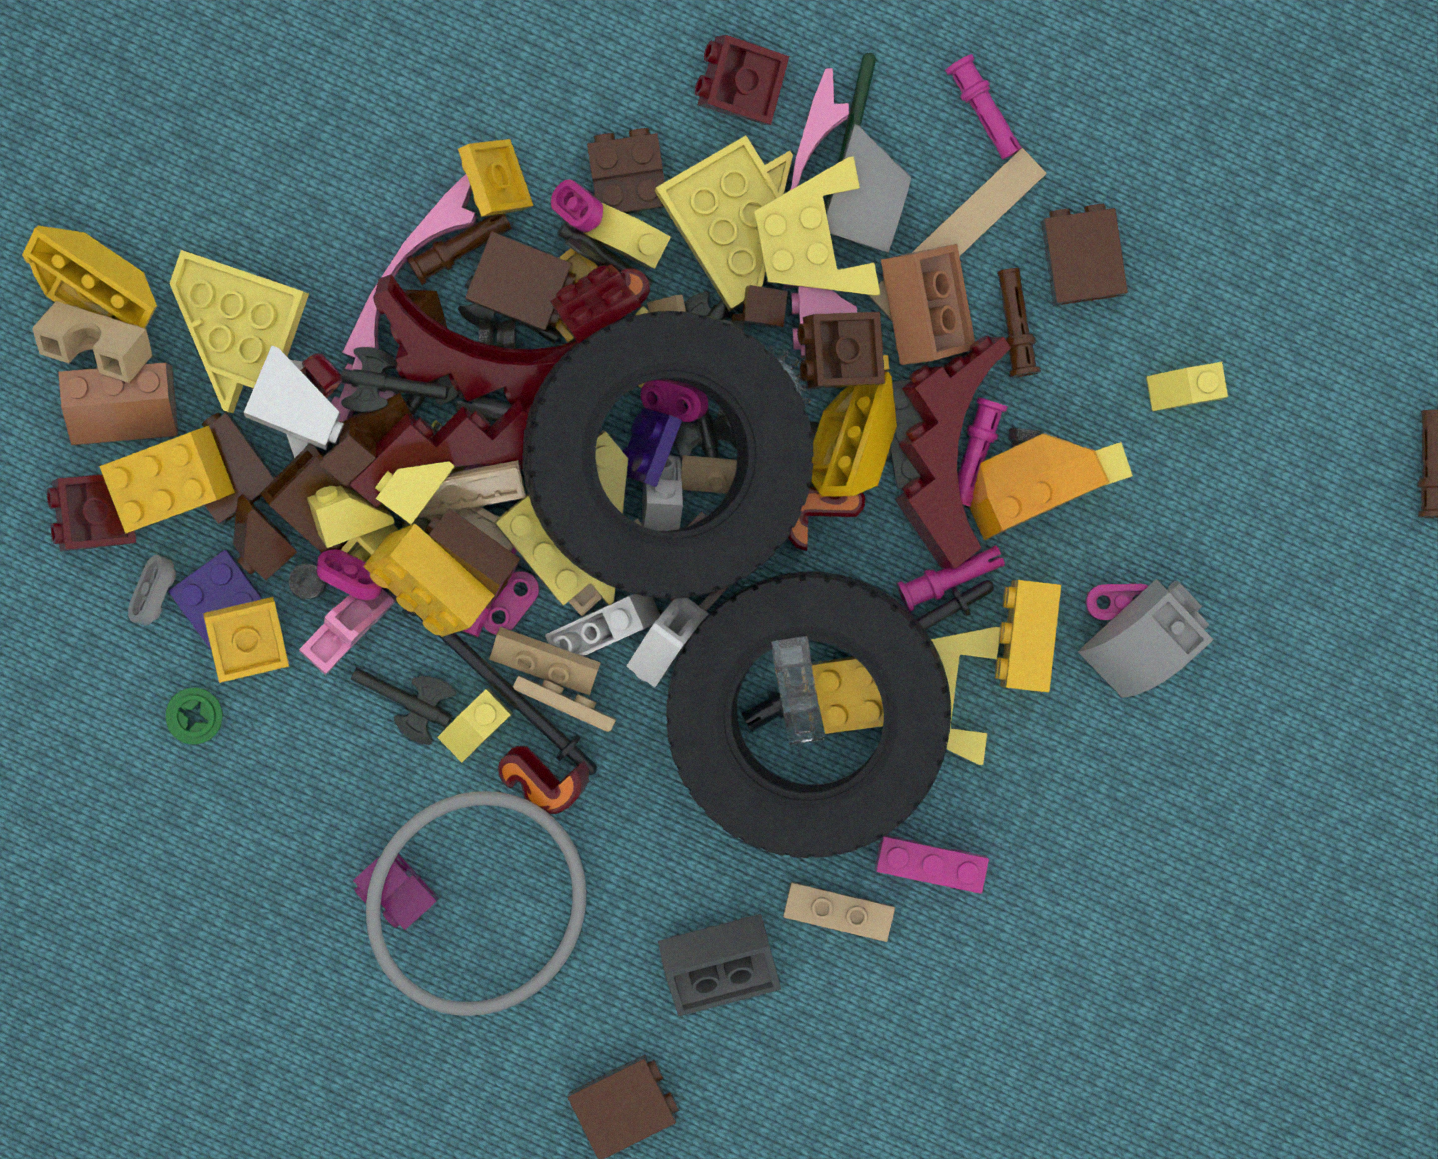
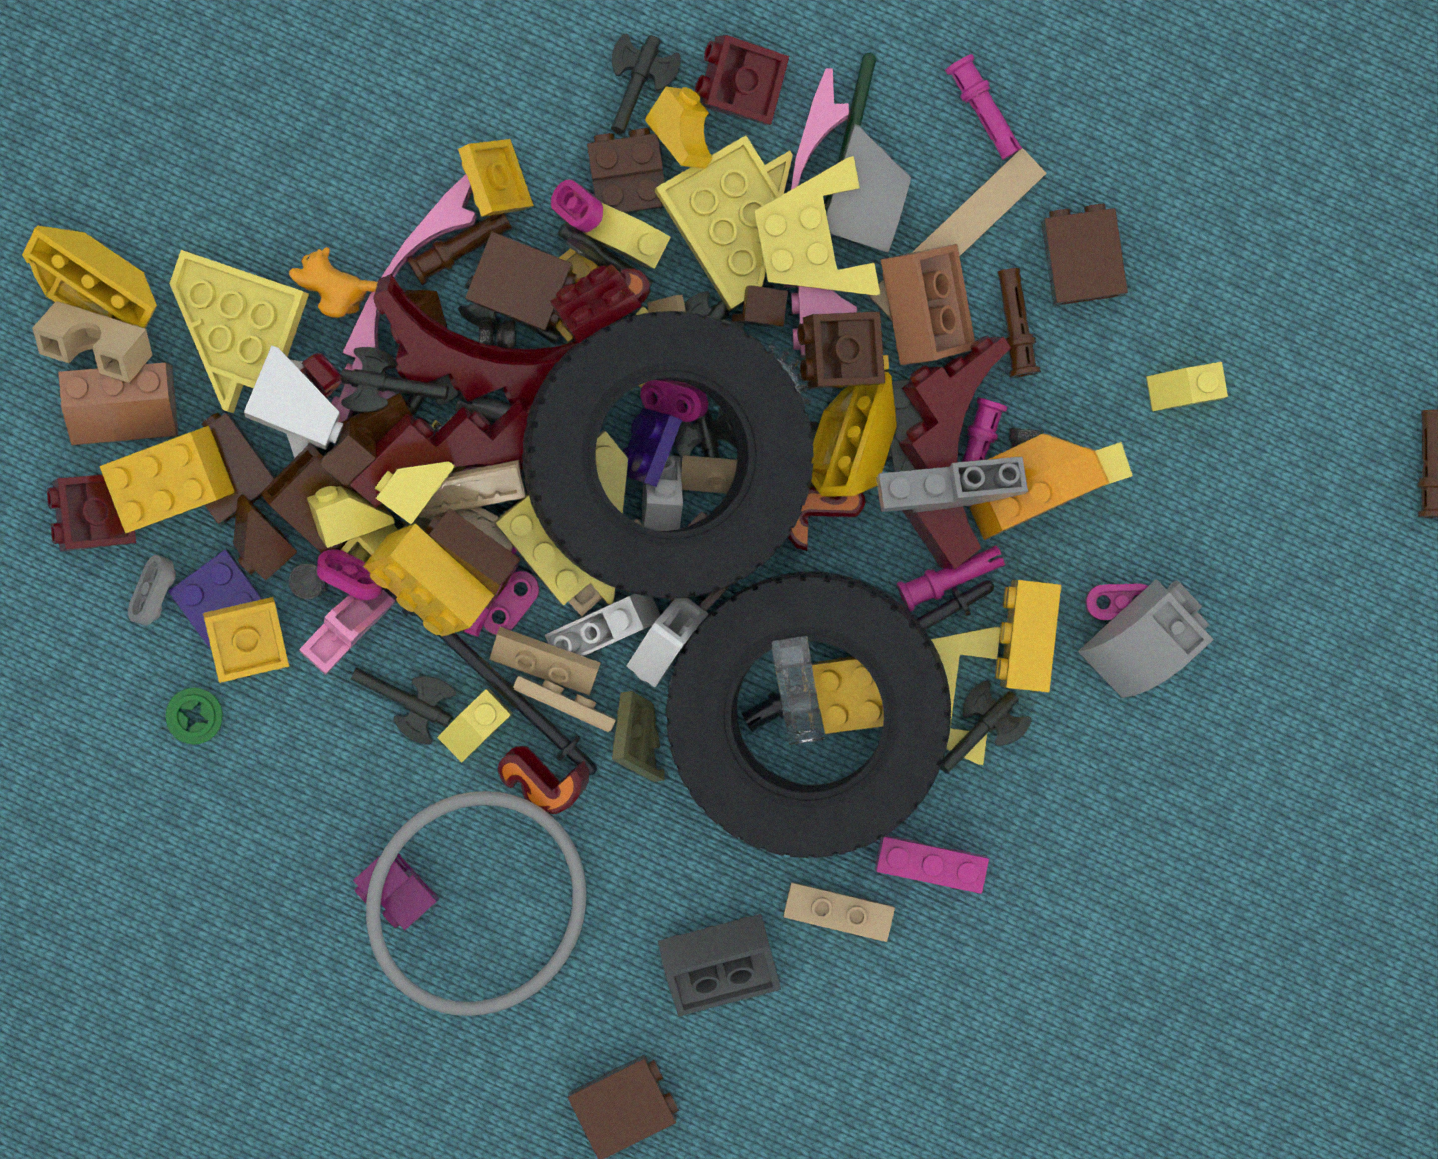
(338, 290): none -> light orange animal
(637, 736): none -> olive wing
(643, 64): none -> pearl dark grey piece
(679, 124): none -> yellow arch
(952, 486): none -> light grey slope
(992, 717): none -> pearl dark grey piece

